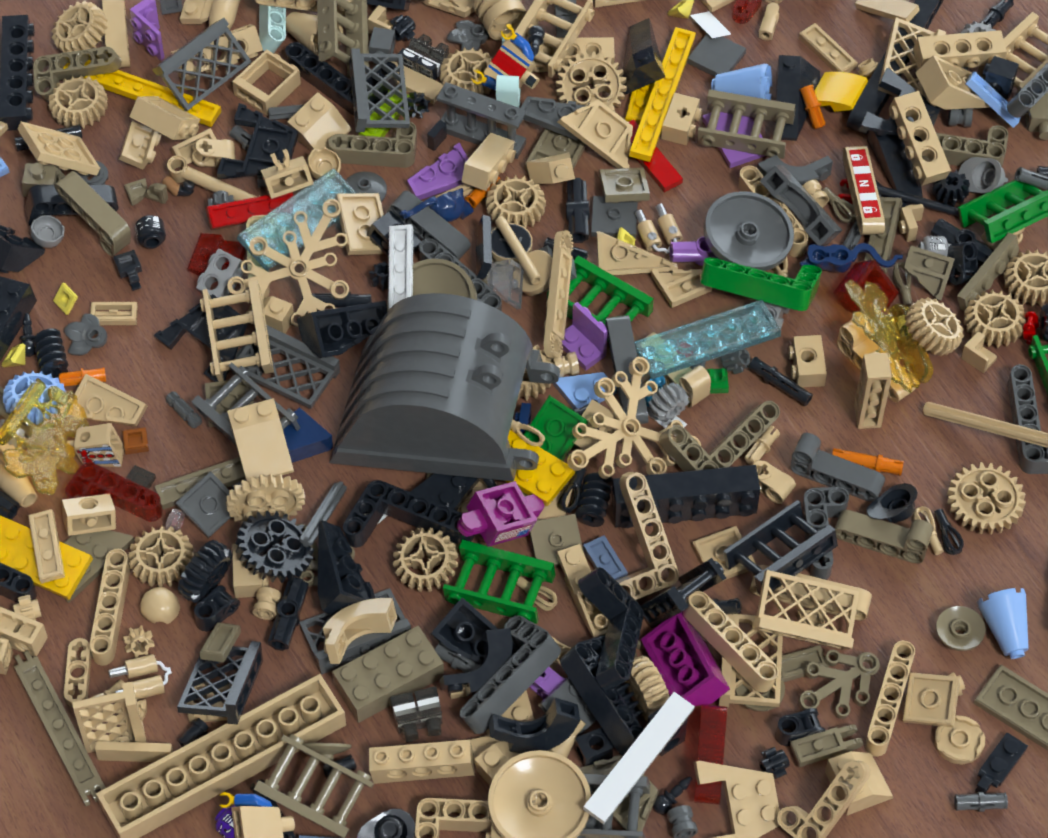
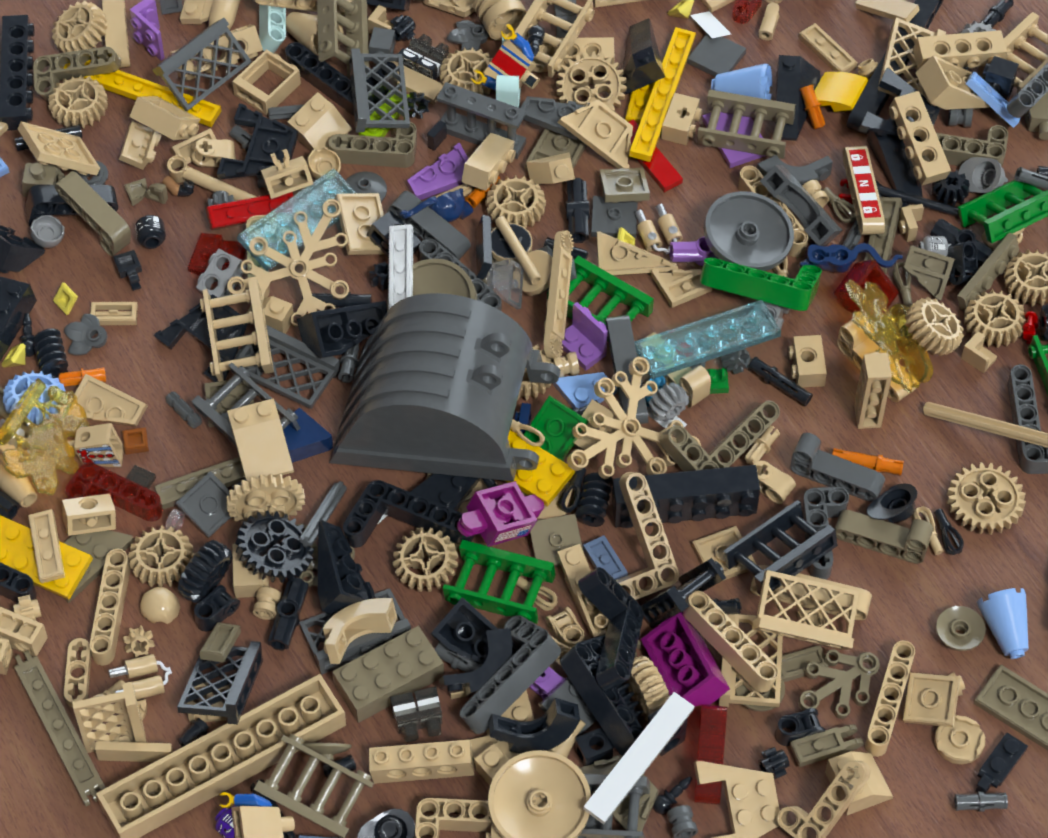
(348, 364): none -> dark grey axle
(565, 627): none -> tan piece

